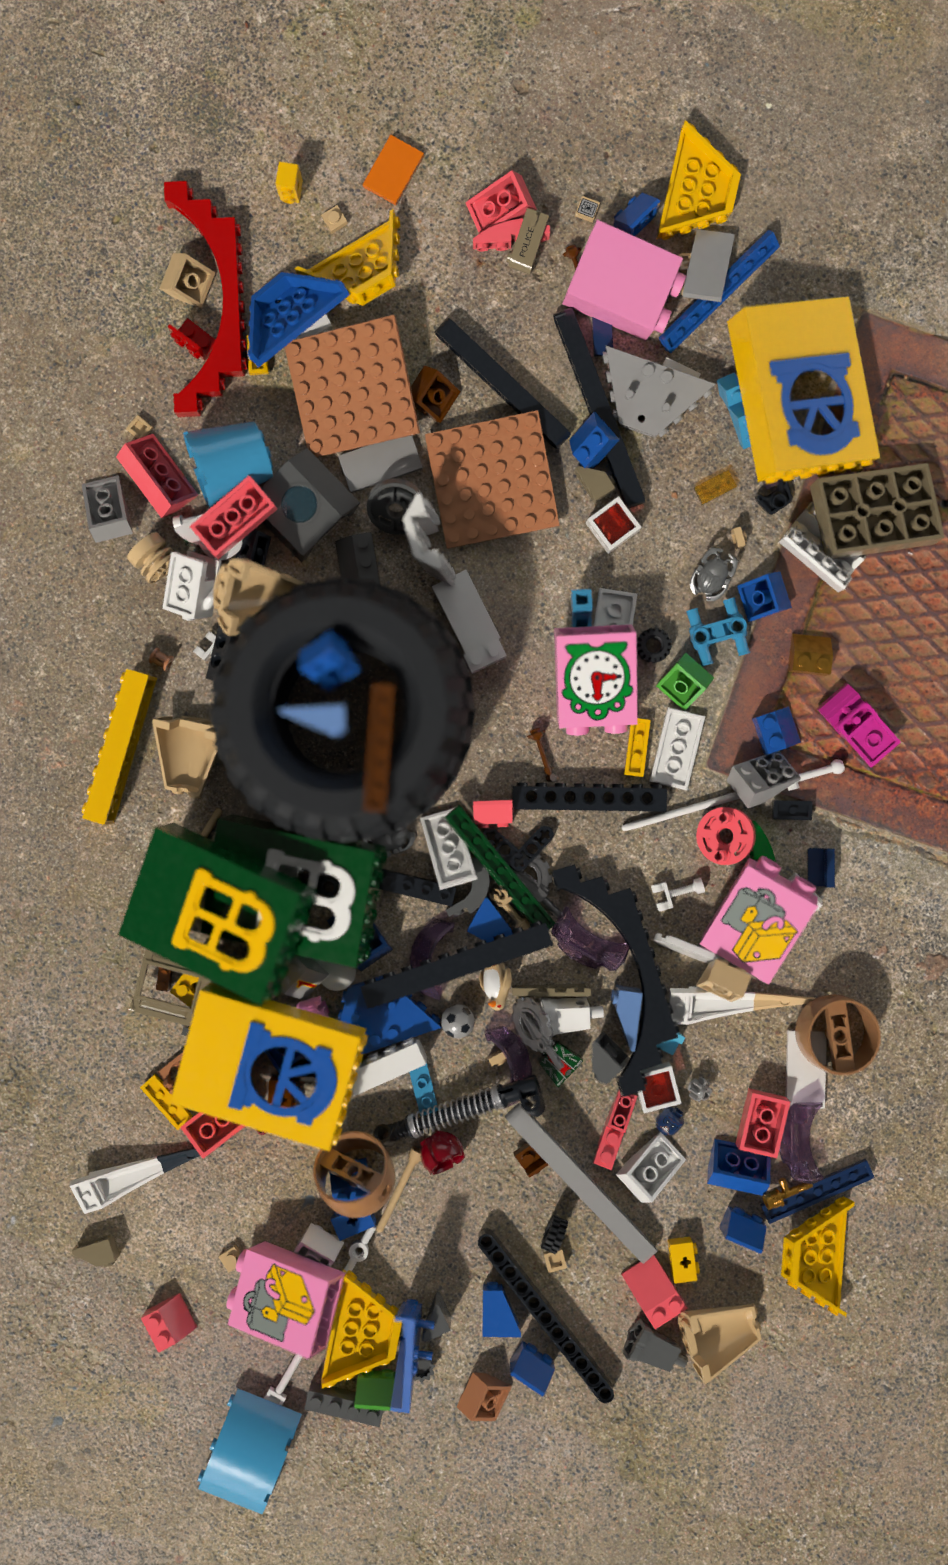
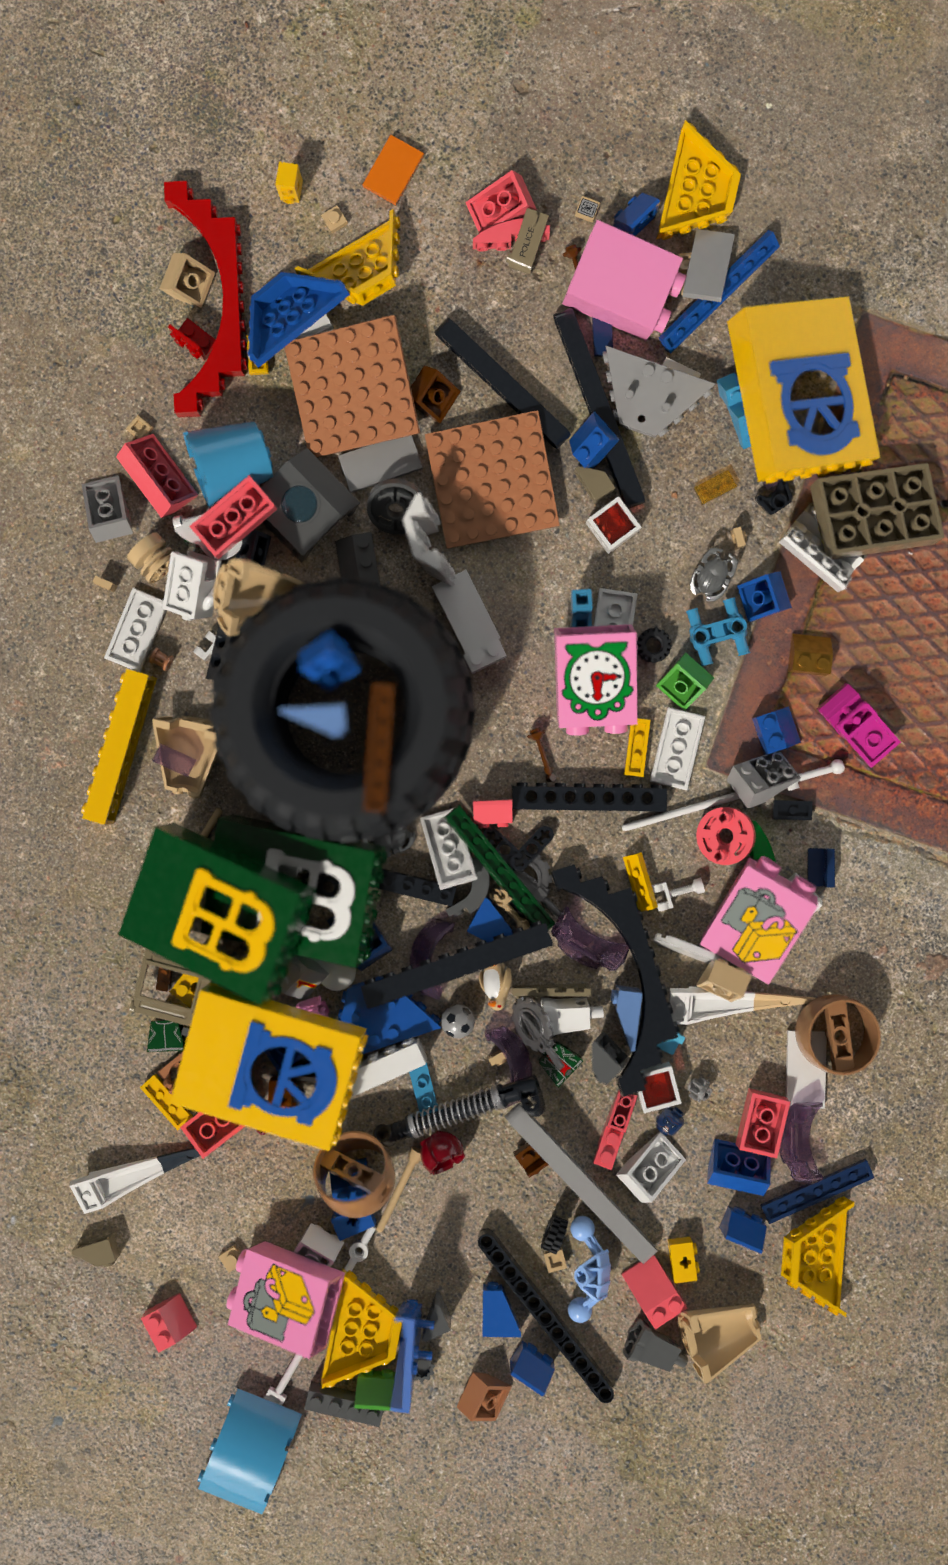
(104, 584): none -> tan tile
(136, 630): none -> white tile
(165, 1036): none -> dark green torso
(174, 760): none -> tile
(591, 1276): none -> light blue piece
(640, 881): none -> yellow plate
(775, 1199): pearl gold piece -> none

